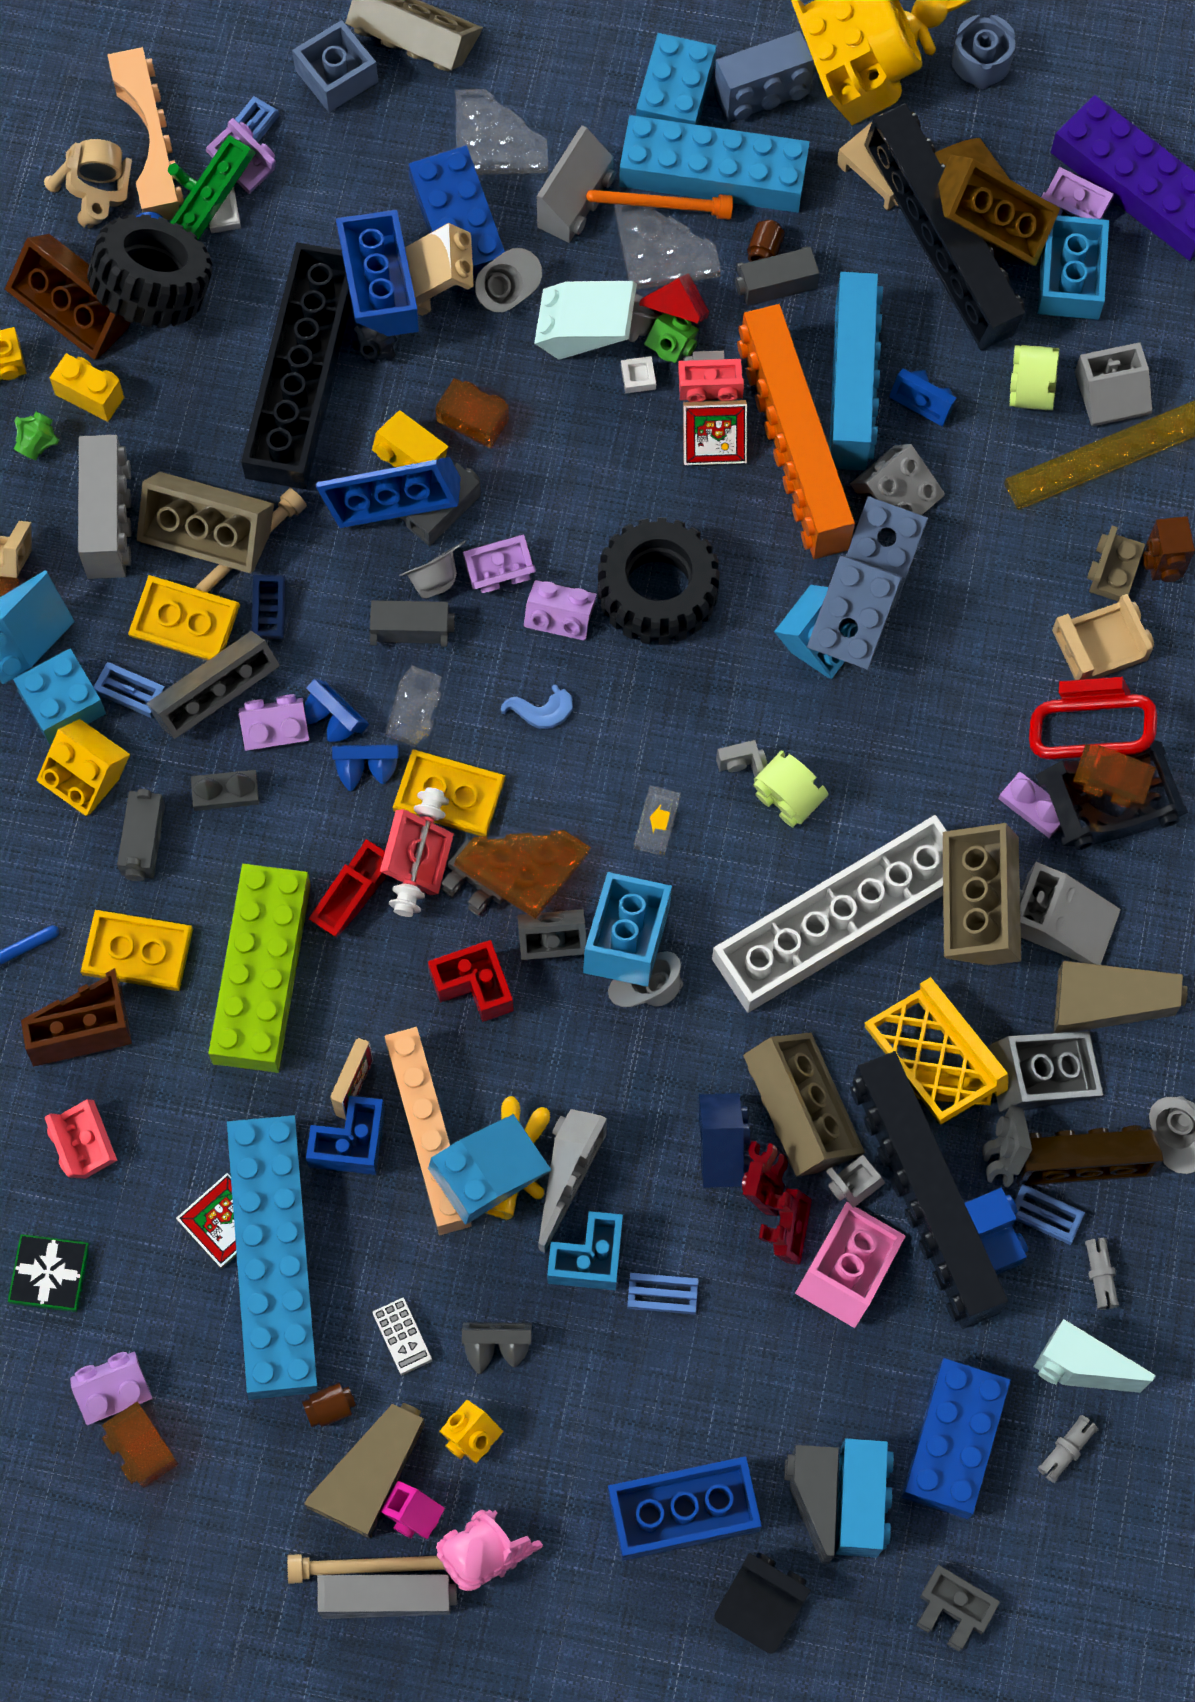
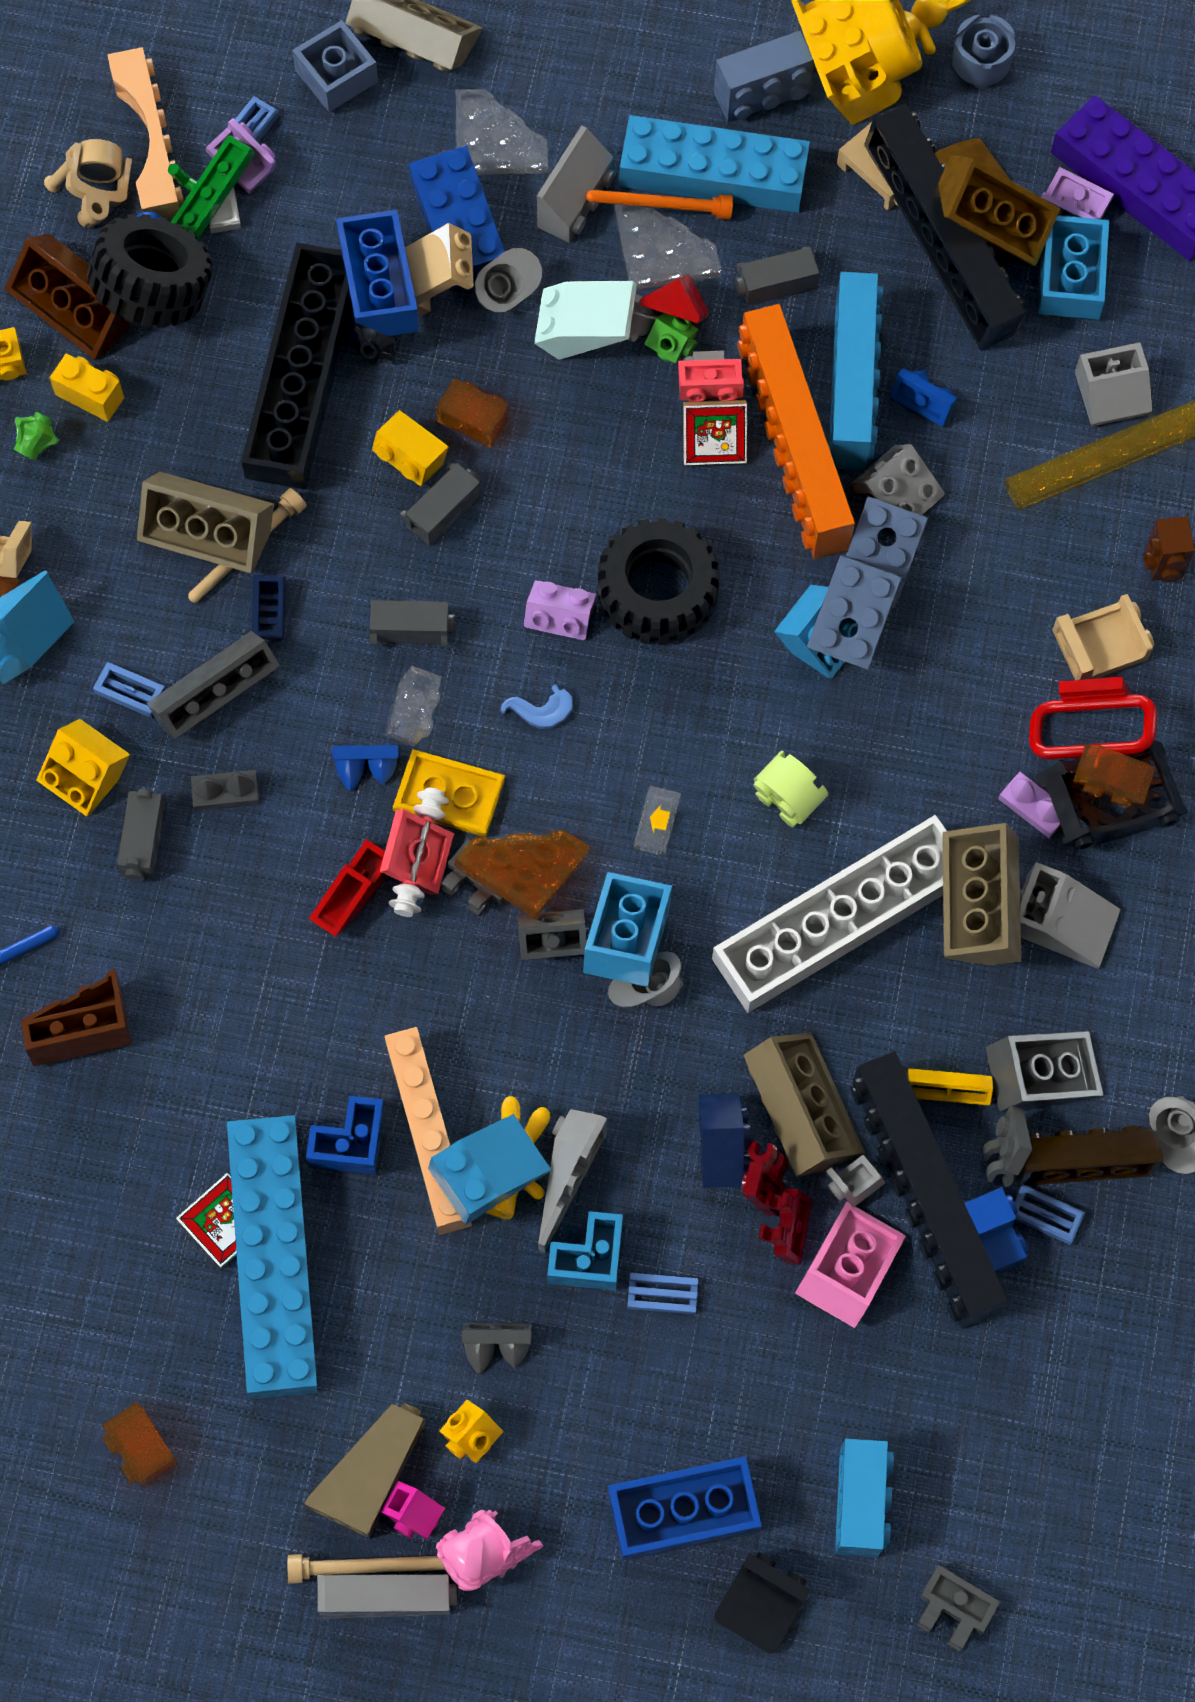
(48, 1273): black tile -> none
(59, 694): dark azure brick -> none
(80, 1140): coral bracket -> none
(103, 507): light grey brick -> none
(109, 1387): lavender bracket -> none
(138, 948): yellow tile -> none
(183, 618): yellow tile -> none
(260, 968): lime brick -> none
(273, 722): lavender bracket -> none
(324, 700): blue tile -> none
(329, 1405): reddish brown brick -> none
(352, 1076): tan tile -> none
(392, 492): blue slope -> none
(402, 1336): tile -> none
(436, 575): light grey piece -> none
(474, 971): red brick -> none
(499, 563): lavender bracket -> none
(638, 374): white plate -> none
(677, 80): dark azure brick -> none
(738, 756): light grey bracket -> none
(765, 240): reddish brown brick -> none
(814, 1490): dark grey slope -> none
(956, 1438): blue brick -> none
(963, 1042): yellow fence -> none
(1034, 377): yellowish green brick -> none
(1067, 1448): light grey pin -> none
(1083, 1361): light aqua slope -> none
(1102, 1273): light grey pin -> none
(1110, 996): dark tan slope -> none
(1116, 567): dark tan bracket -> none

